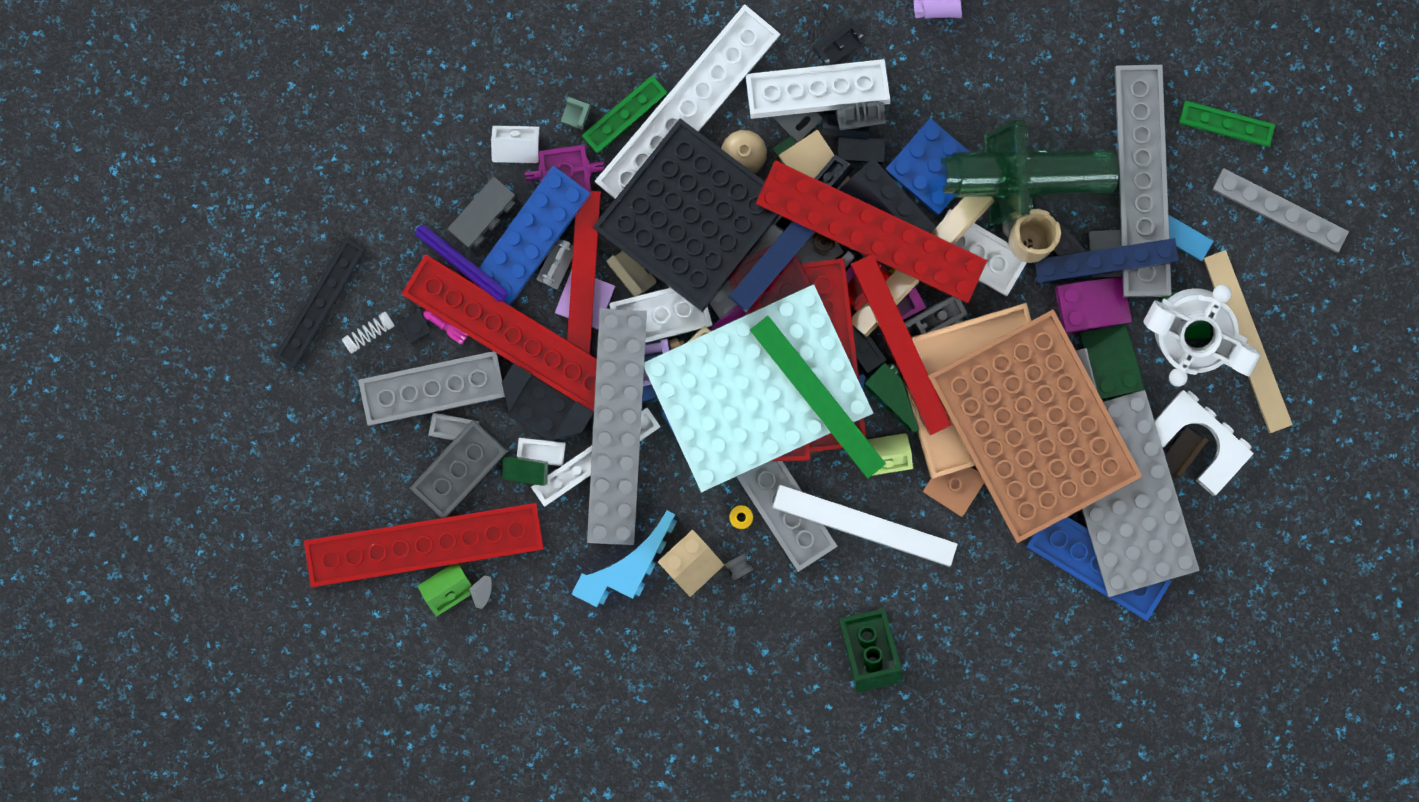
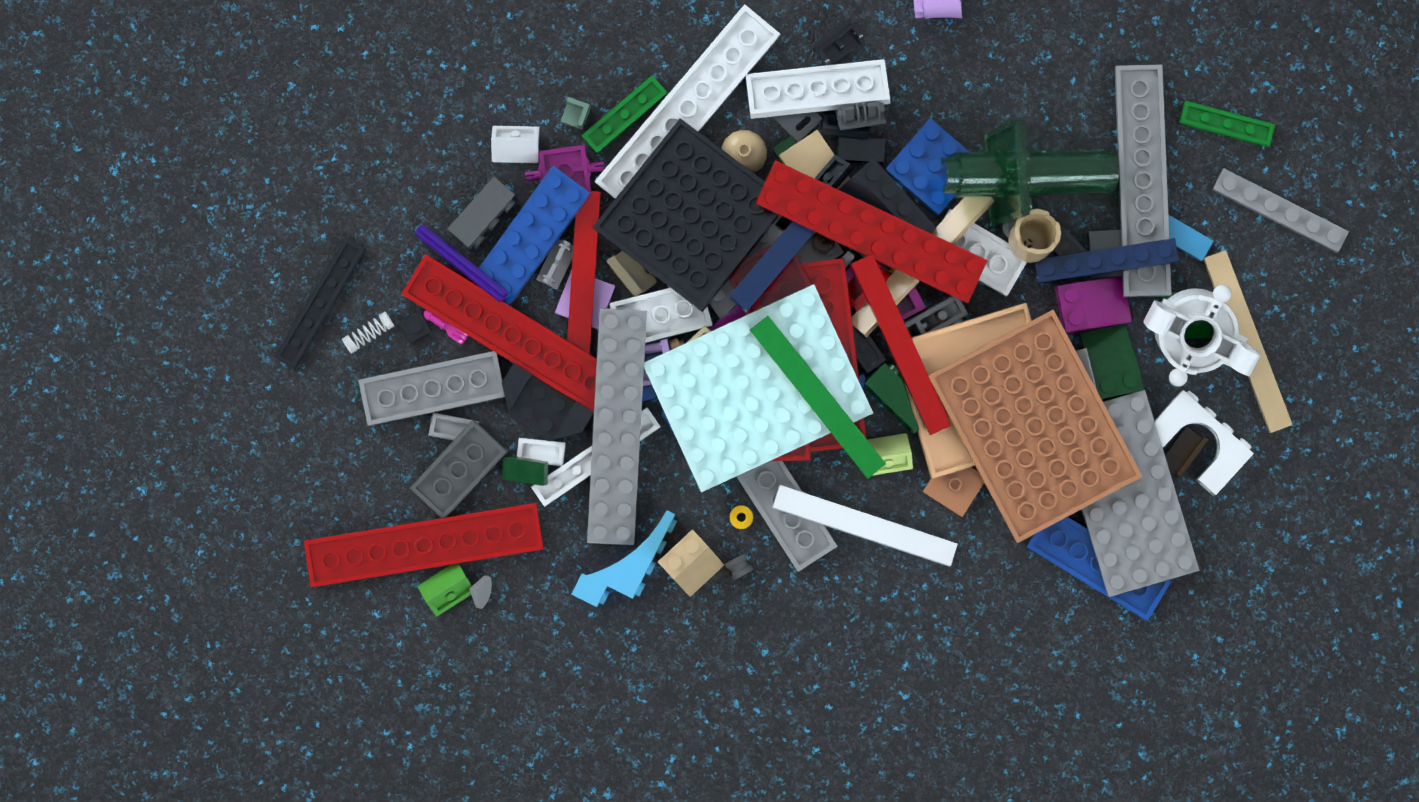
(870, 650): dark green slope -> none

